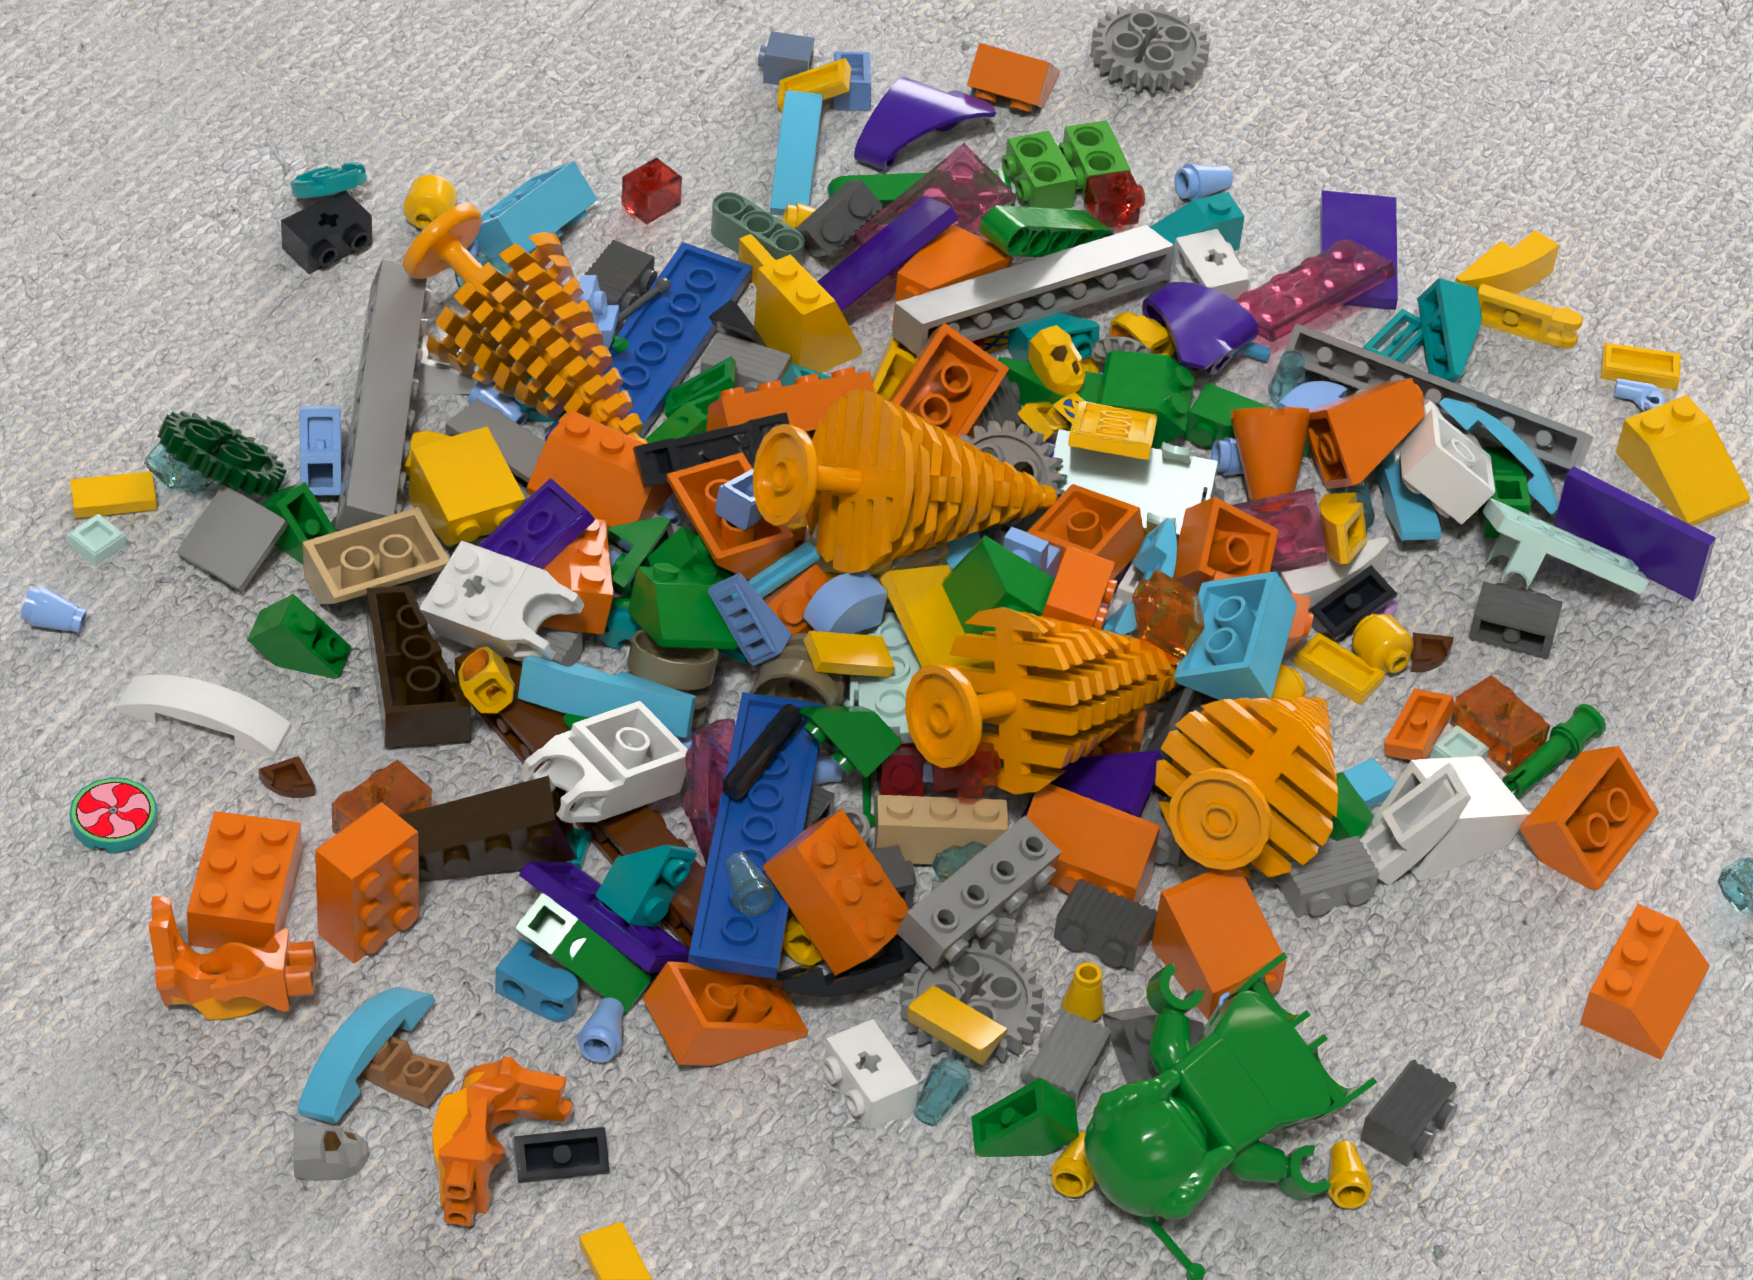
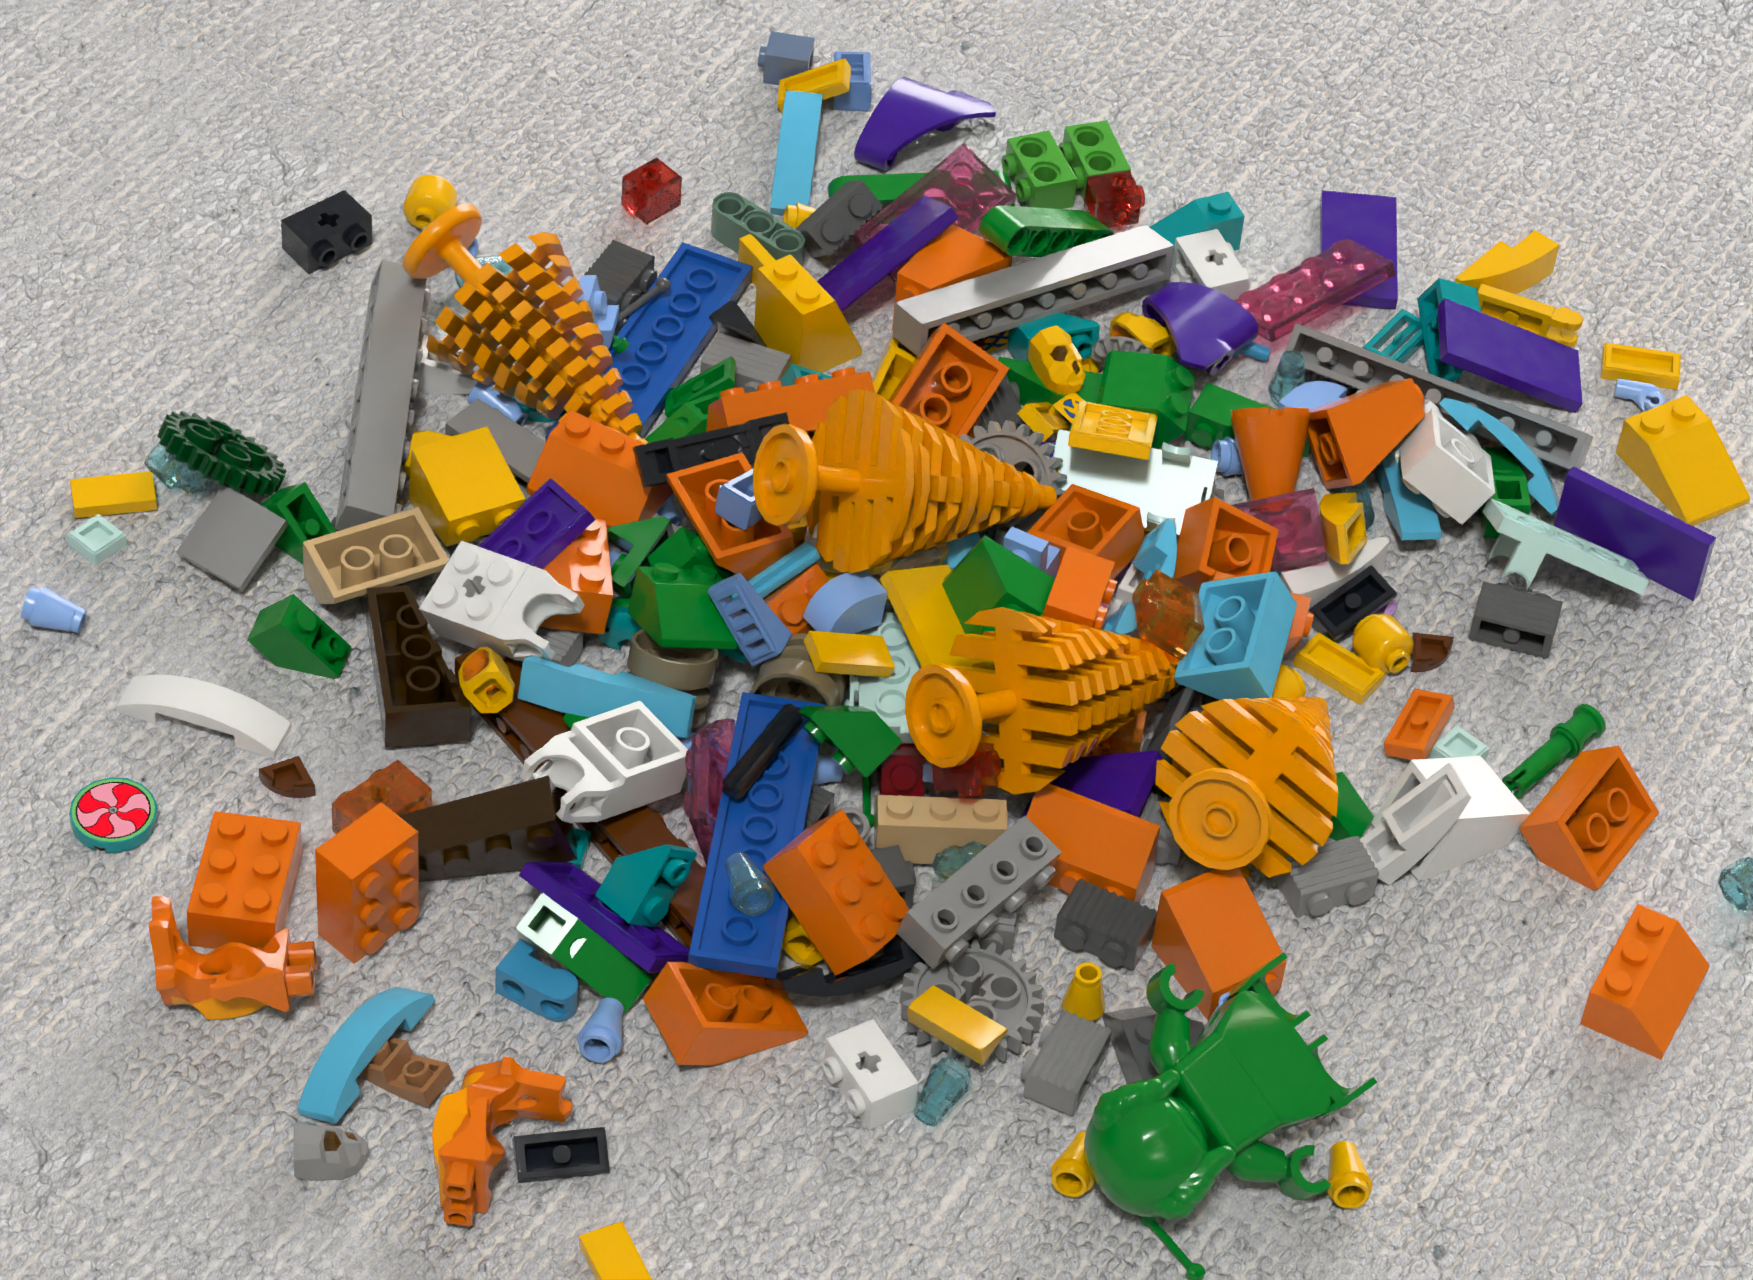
(320, 449): light blue brick -> none
(328, 180): teal tile -> none
(535, 207): medium azure slope -> none
(1012, 77): orange slope -> none
(1026, 1122): green slope -> none
(1170, 59): light grey gear -> none
(1199, 181): light blue cone -> none
(1370, 782): medium azure tile -> none
(1410, 1112): dark grey brick -> none
(1500, 722): clear orange brick -> none
(1509, 355): none -> dark purple tile

